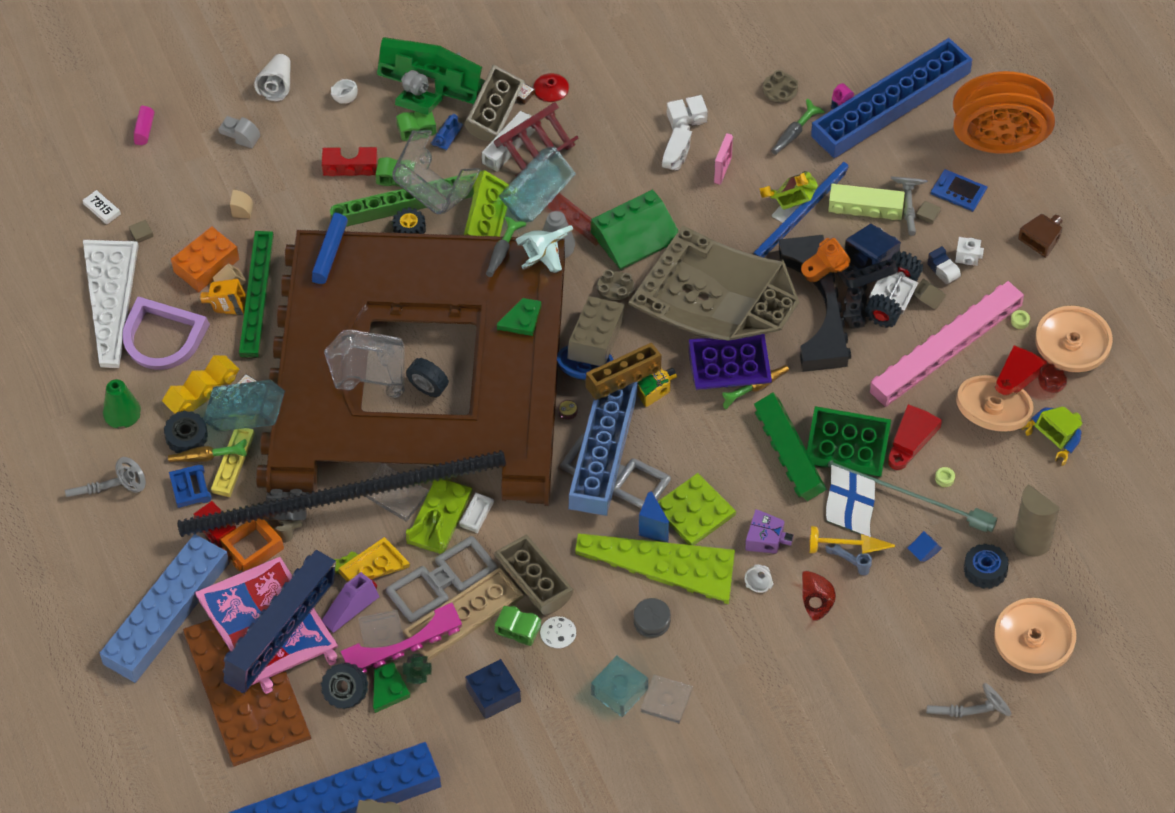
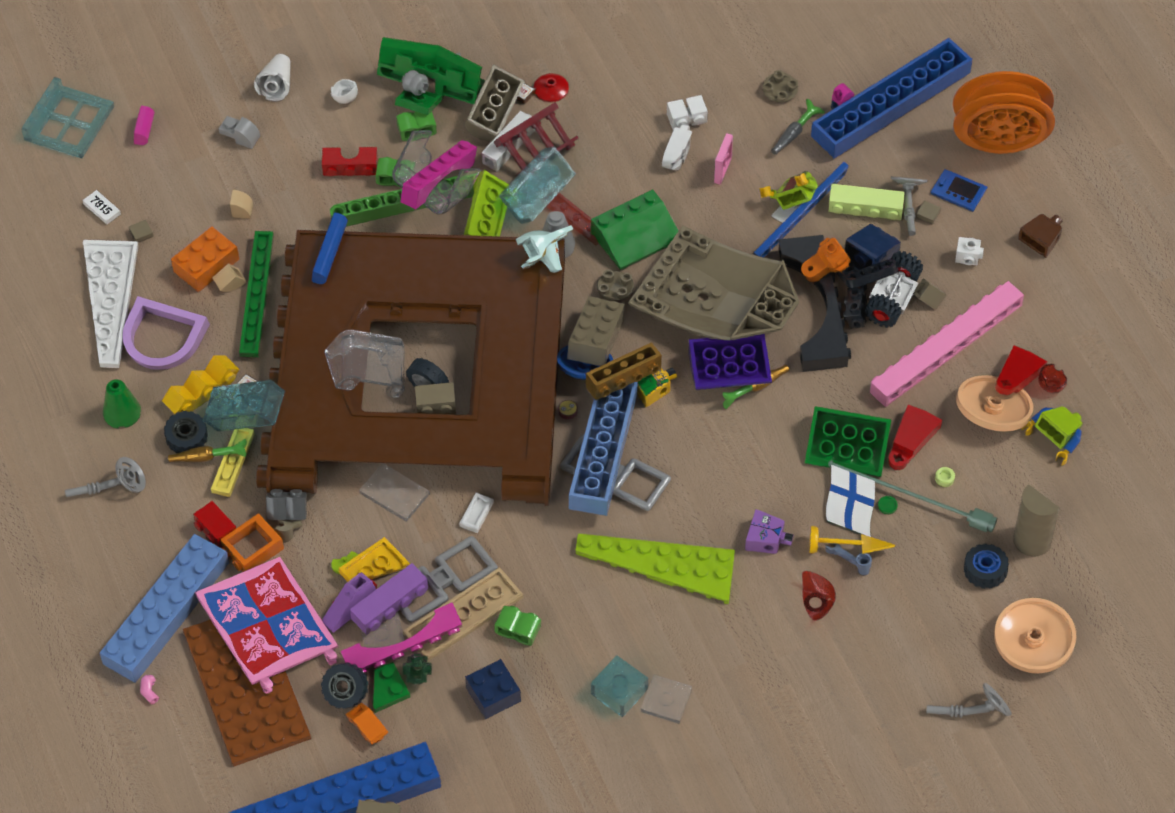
(45, 110): none -> clear light blue window
(146, 688): none -> bright pink arm
(183, 486): blue plate -> none
(225, 297): light orange torso -> none
(279, 621): dark blue brick -> none
(336, 494): black piece -> none
(367, 723): none -> orange slope
(389, 599): none -> medium lavender brick
(405, 218): black wheel -> none
(421, 184): none -> dark pink arch
(436, 399): none -> dark tan brick
(439, 516): lime plate -> none
(447, 132): blue hinge -> none
(502, 246): dark grey piece -> none
(521, 317): green wing -> none
(535, 574): dark tan brick -> none
(558, 632): white sticker -> none
(652, 520): blue slope -> none
(652, 617): dark grey head -> none
(696, 509): lime plate -> none
(756, 580): white piece -> none
(790, 447): green brick -> none
(887, 505): none -> green piece
(924, 547): blue brick -> none
(943, 266): leg -> none
(1020, 319): yellowish green tile -> none
(1074, 338): light nougat dish -> none

